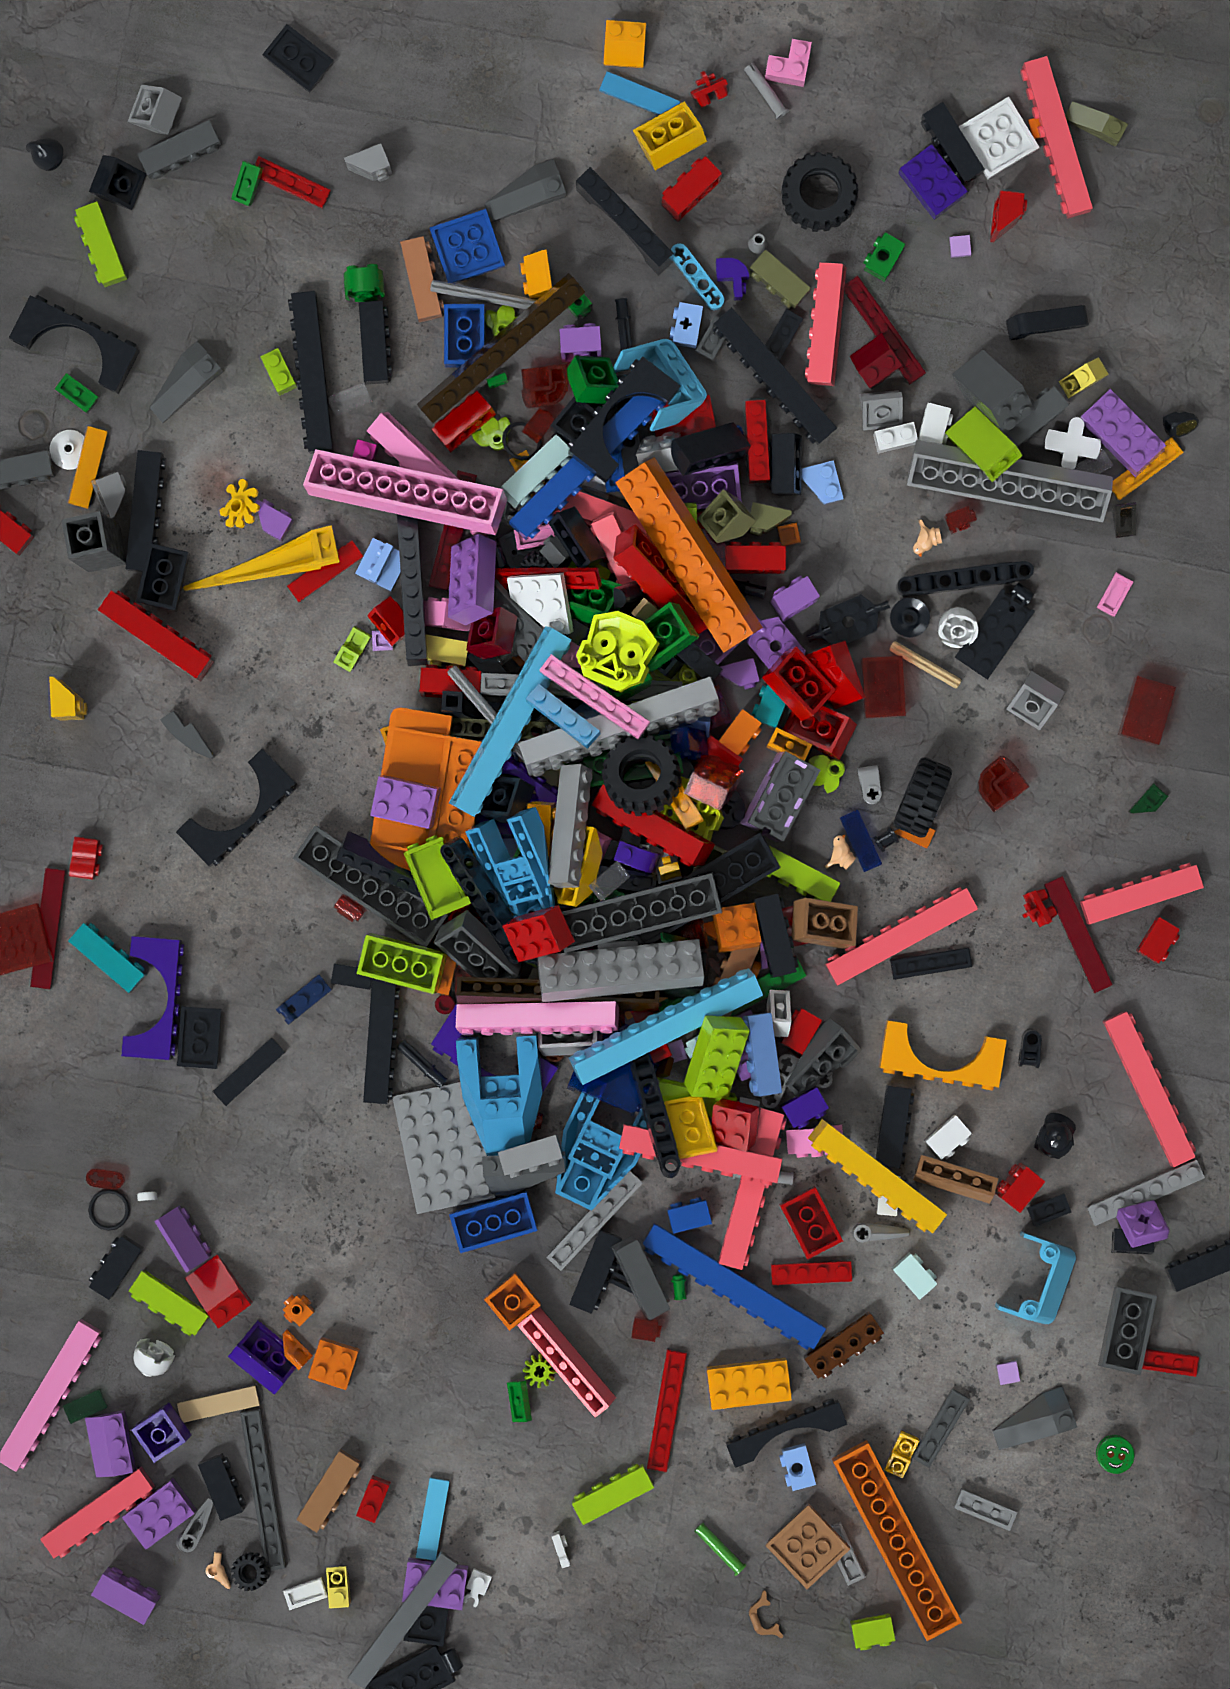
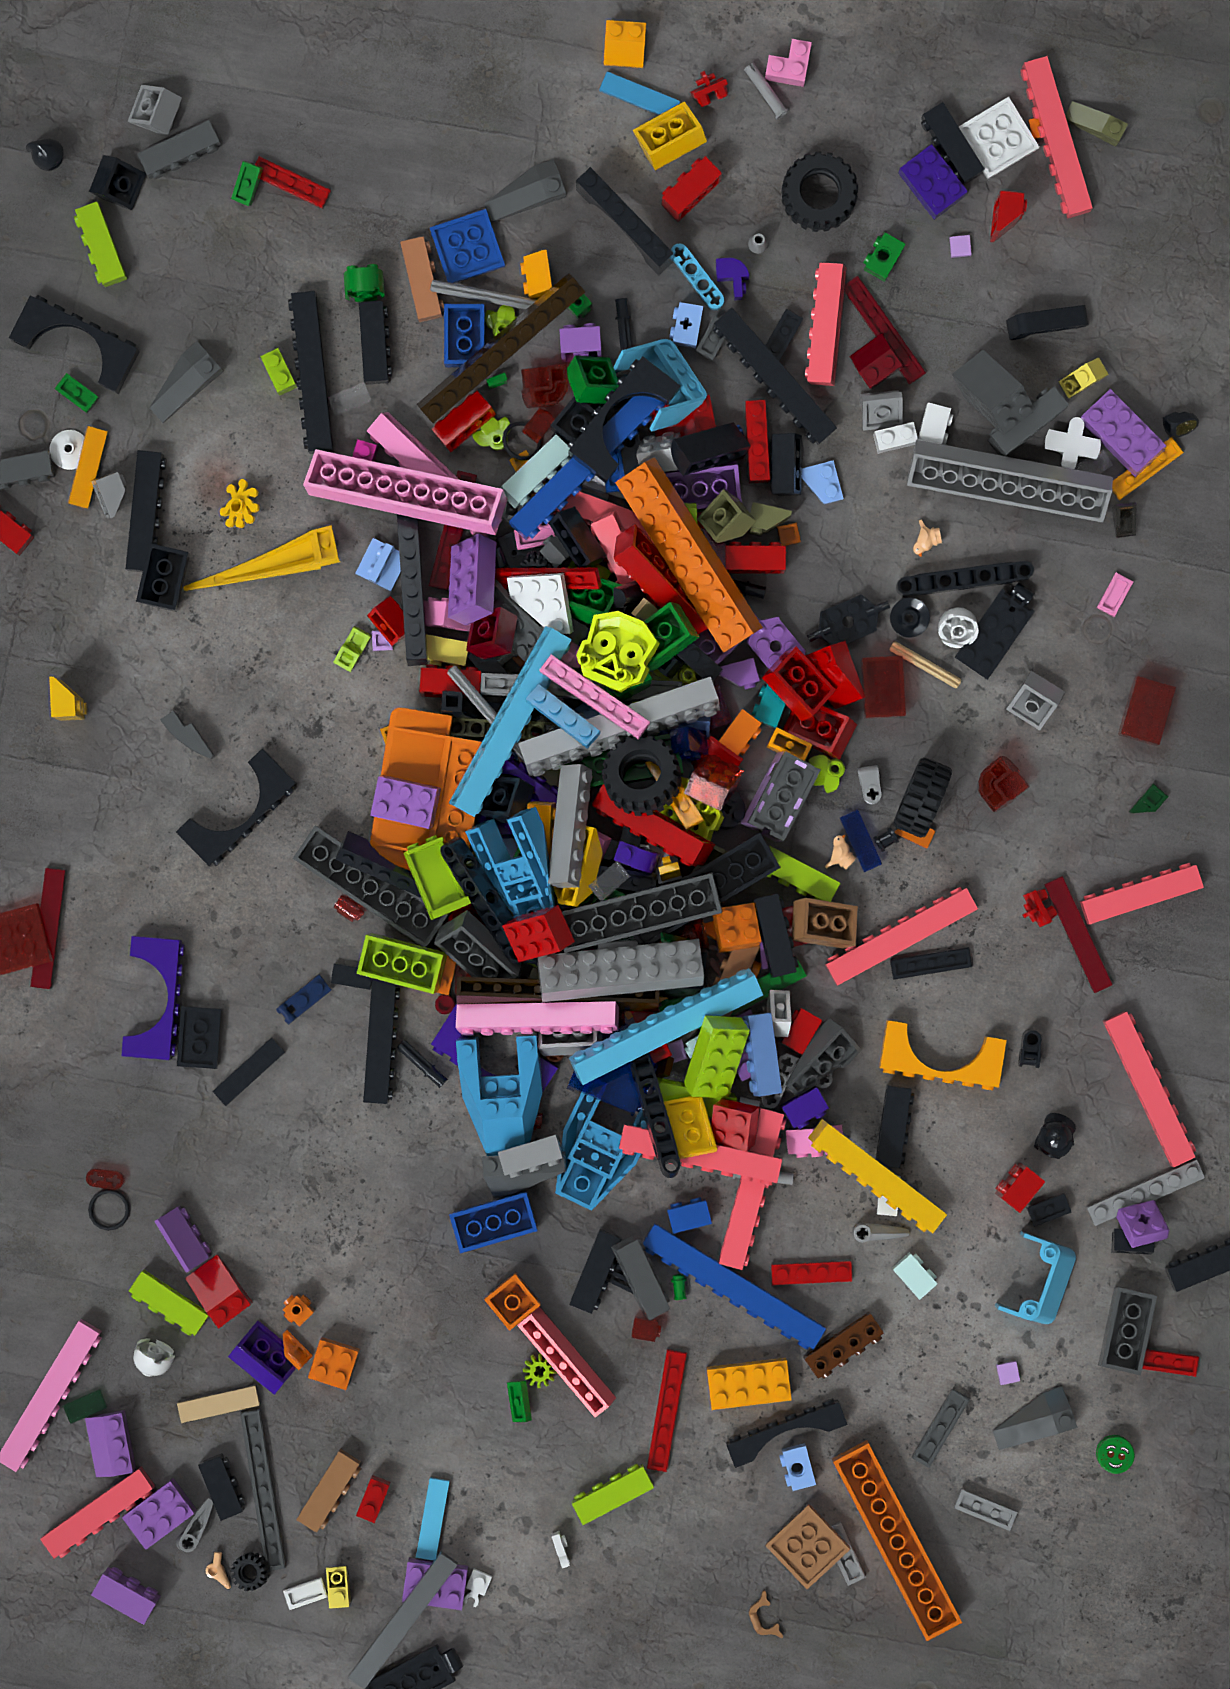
(85, 858): red brick -> none
(94, 541): dark grey brick -> none
(107, 957): teal brick -> none
(115, 1266): black brick -> none
(147, 1196): white tile -> none
(160, 638): red brick -> none
(161, 1432): dark purple brick -> none
(274, 522): medium lavender slope -> none
(298, 58): black plate -> none
(315, 579): red tile -> none
(370, 163): light grey slope -> none
(429, 1627): black plate -> none
(441, 1148): light grey plate -> none
(593, 1221): light grey plate -> none
(720, 1549): bright green pin -> none
(779, 280): olive brick -> none
(795, 598): medium lavender brick -> none
(811, 1222): red brick -> none
(872, 1631): lime brick -> none
(901, 1454): yellow slope -> none
(948, 1137): white brick -> none
(955, 1179): medium nougat brick -> none
(960, 519): clear red brick -> none
(984, 443): lime panel -> none
(1158, 940): red brick -> none

